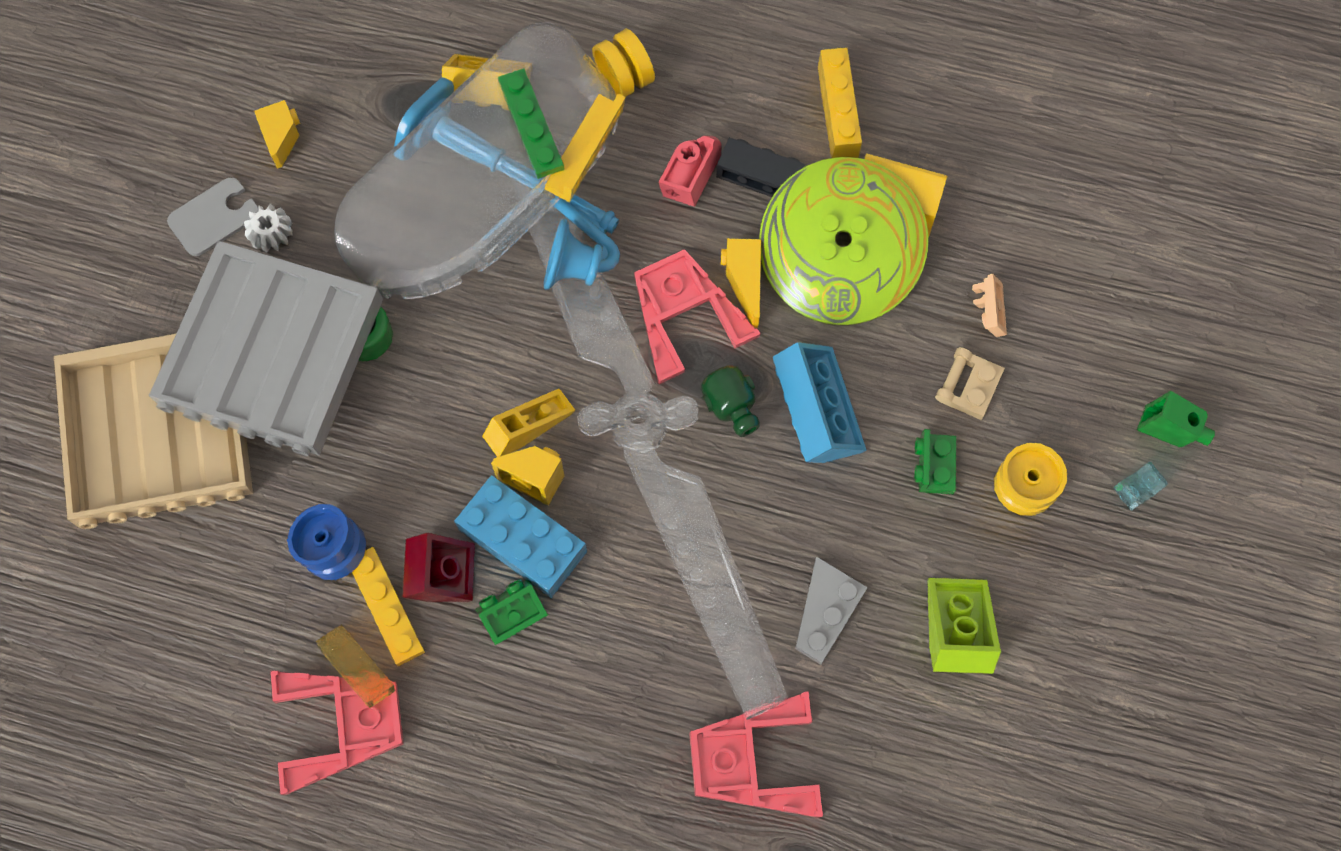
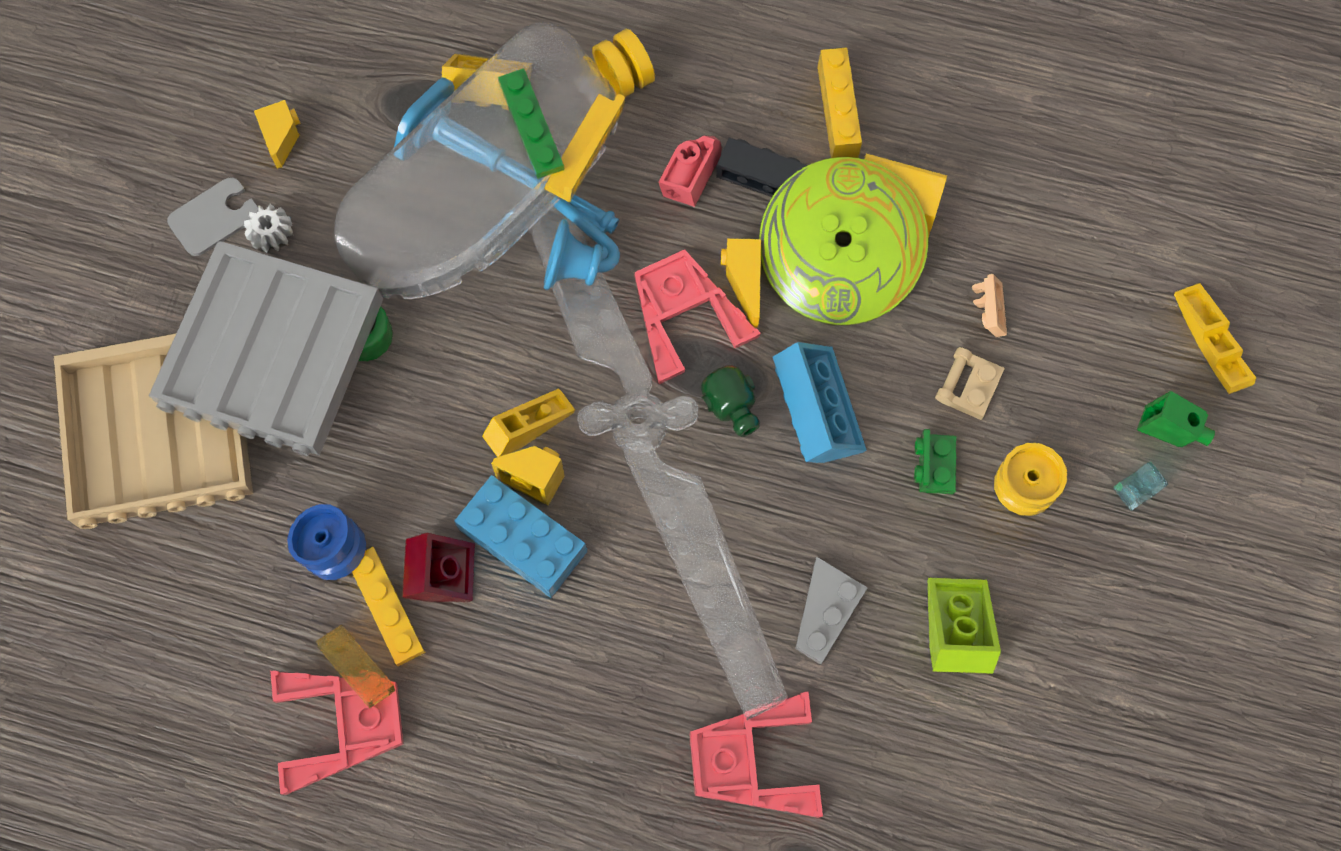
(510, 611): green bracket -> none
(1215, 341): none -> yellow slope

